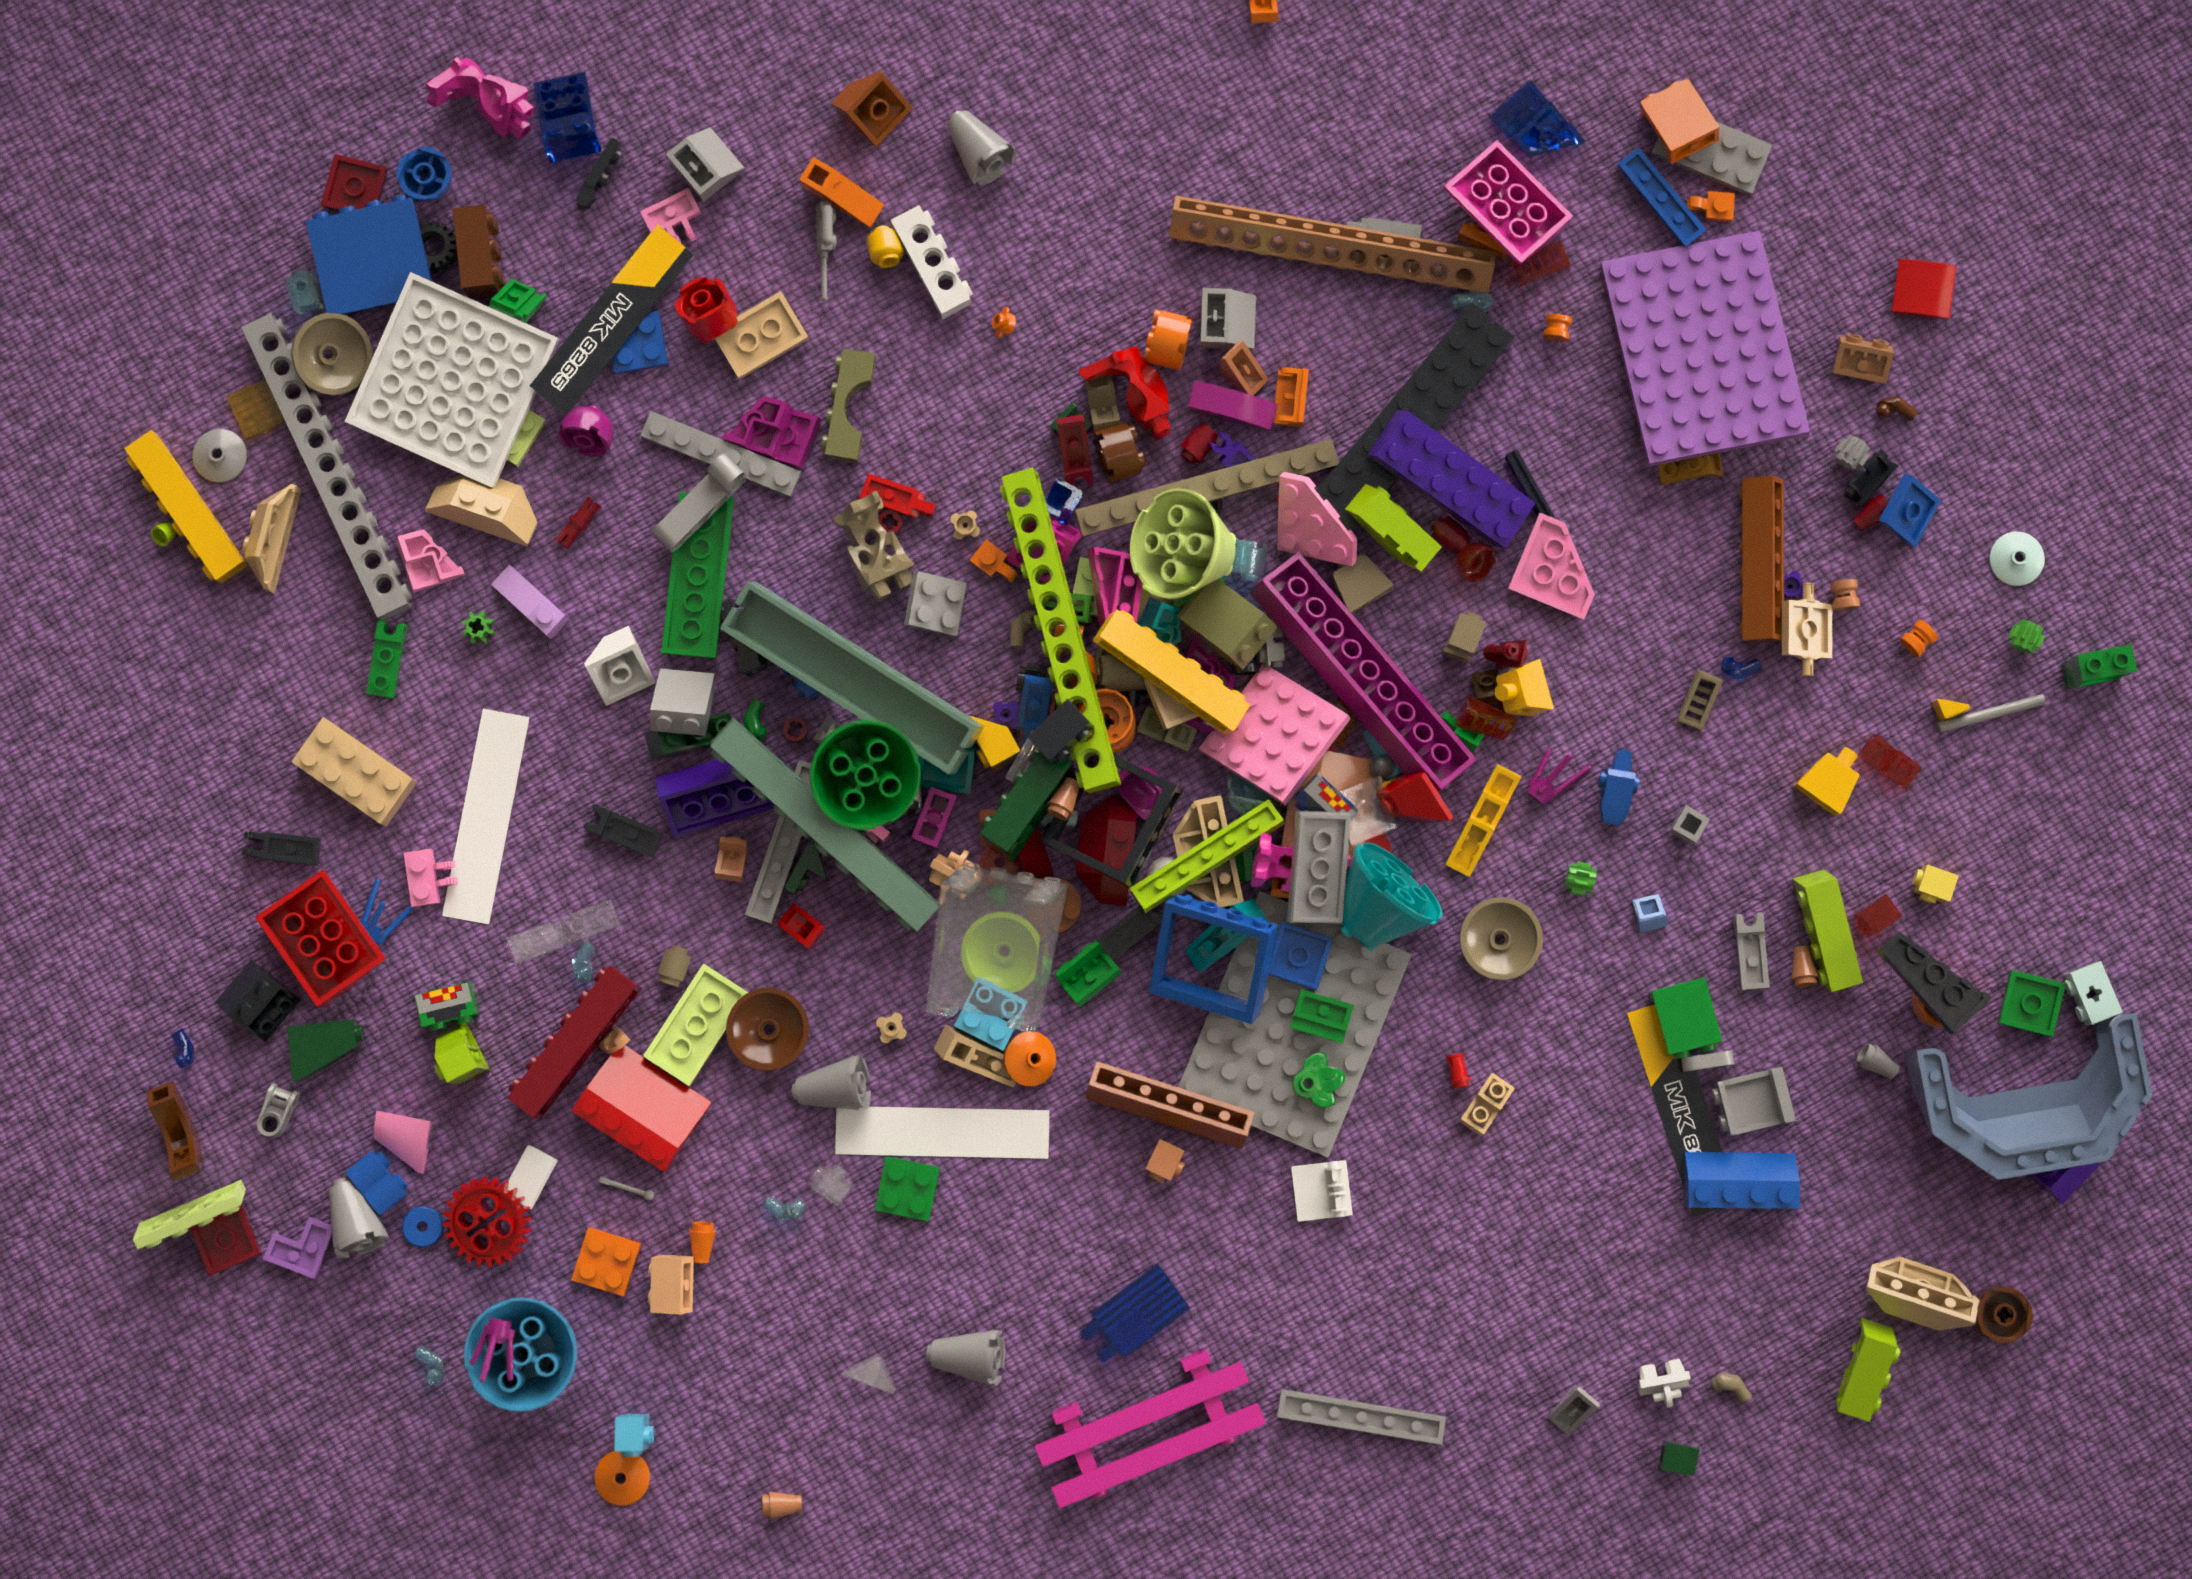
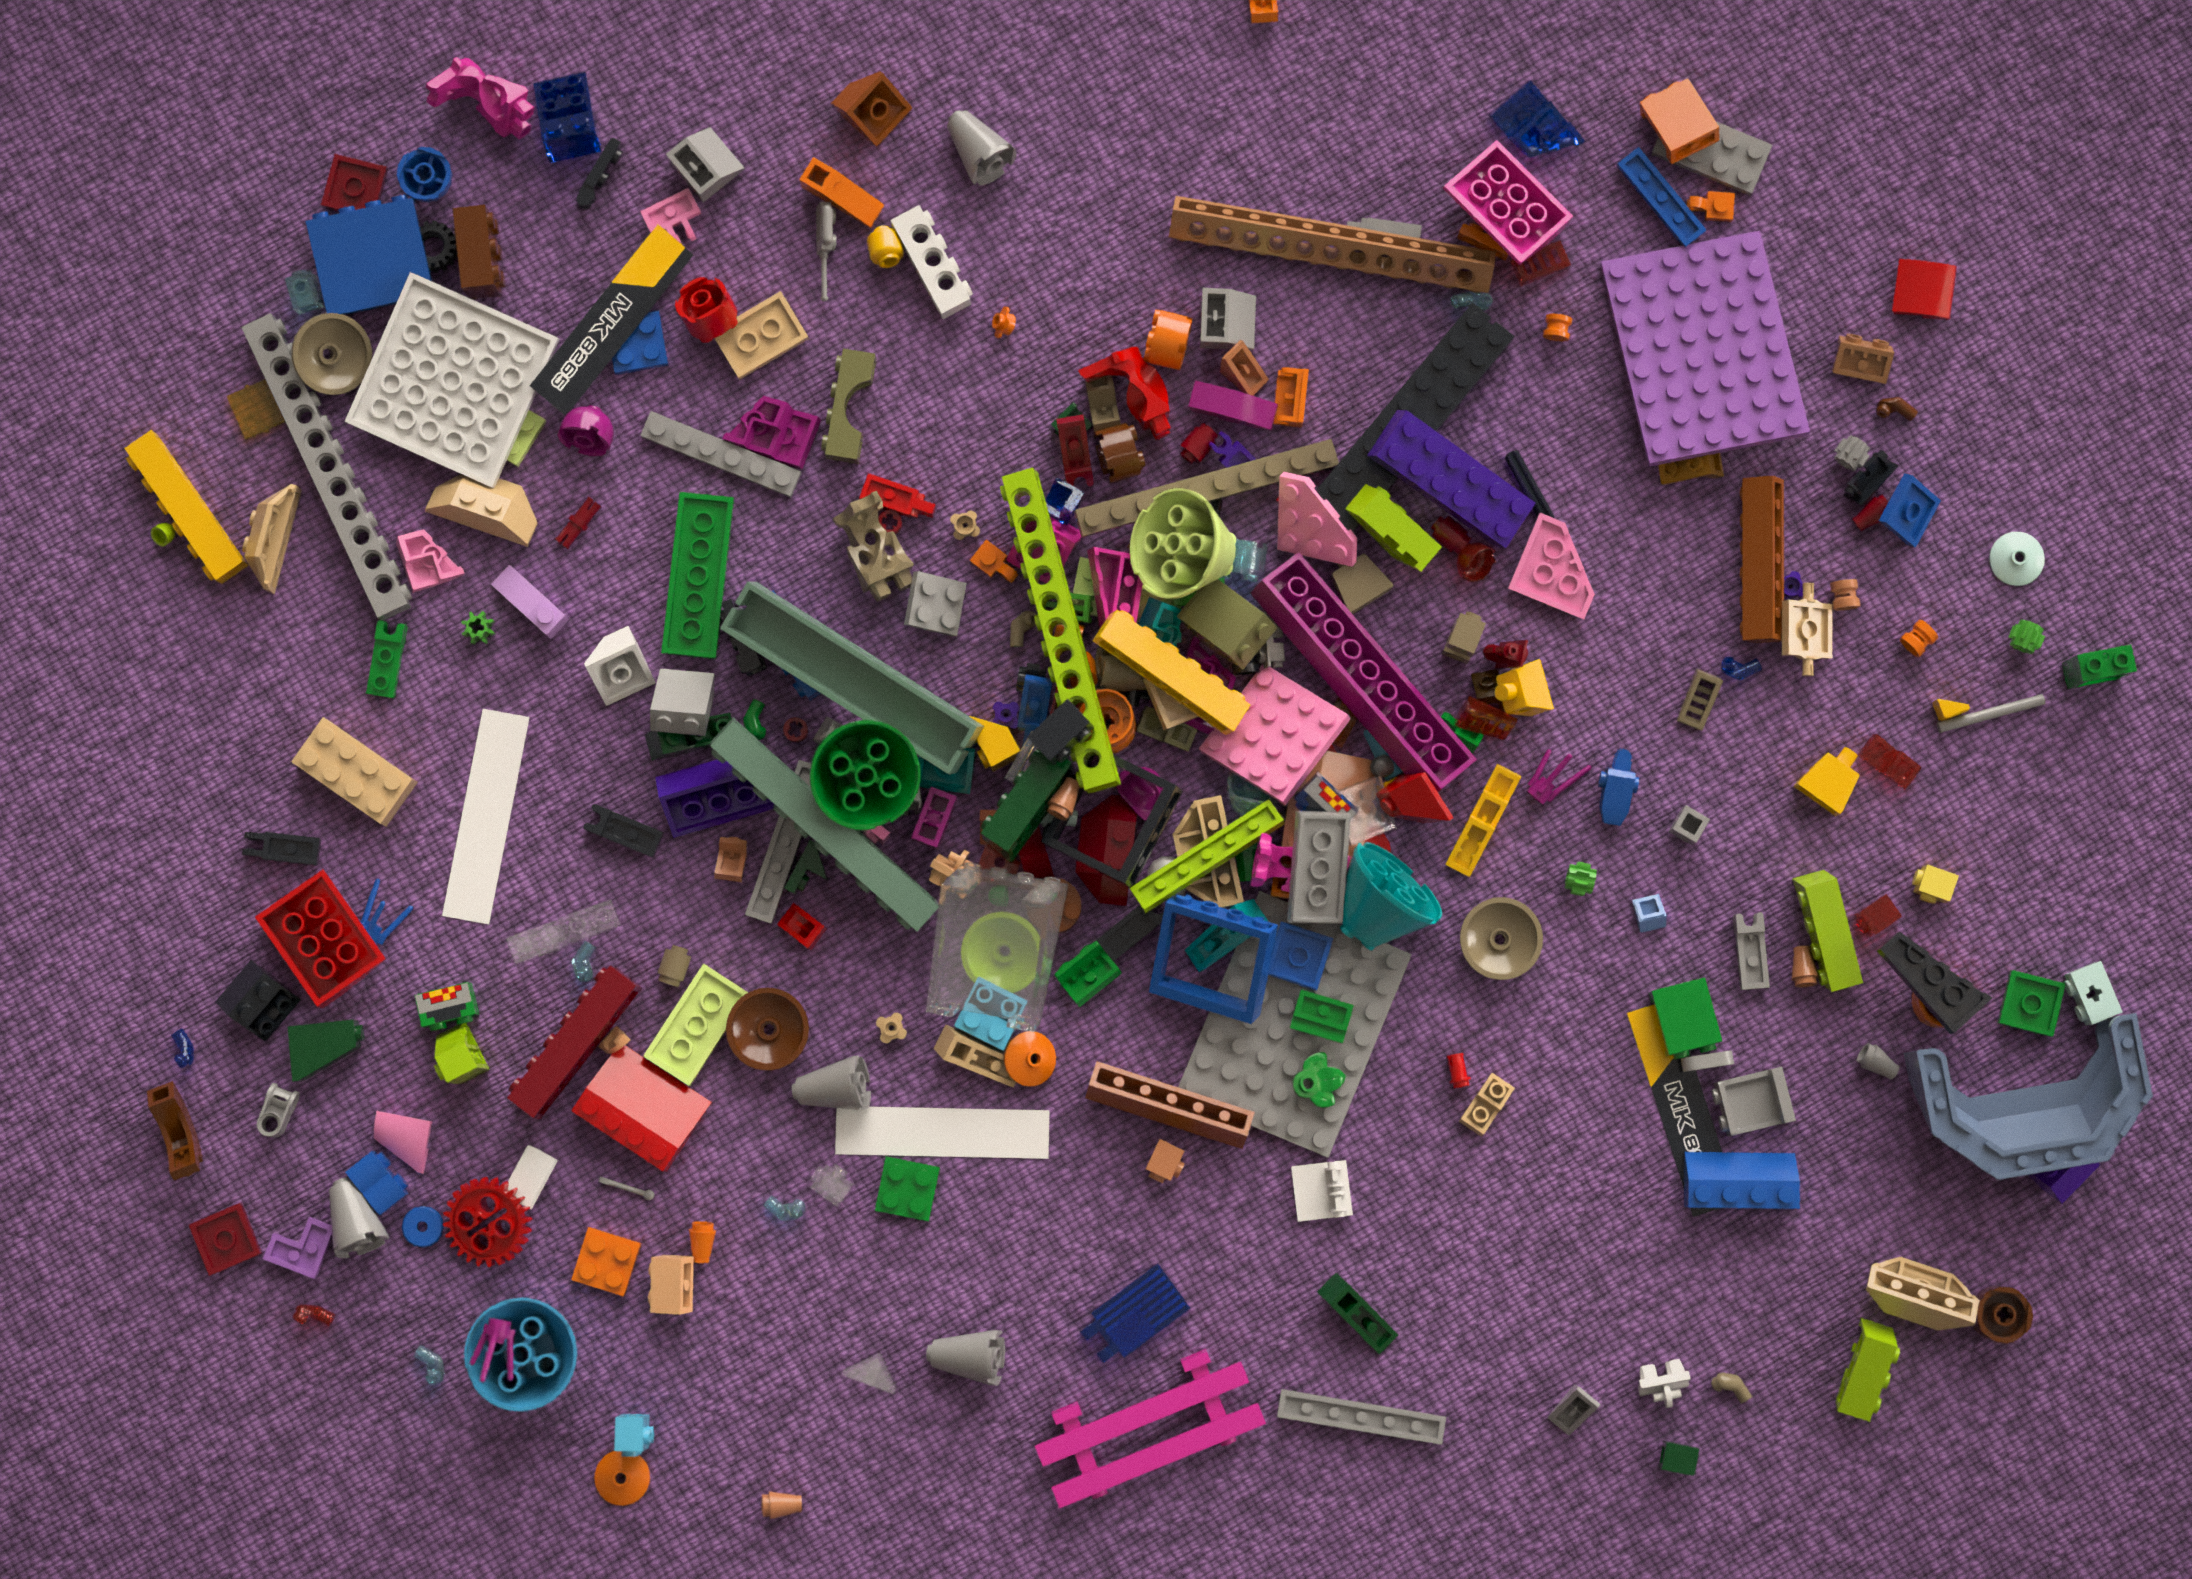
(198, 1211): yellowish green plate -> none
(229, 464): light grey dish -> none
(314, 1312): none -> clear red arm
(423, 879): bright pink hinge -> none
(518, 300): green plate -> none
(700, 503): light grey beam -> none
(1357, 1313): none -> dark green slope

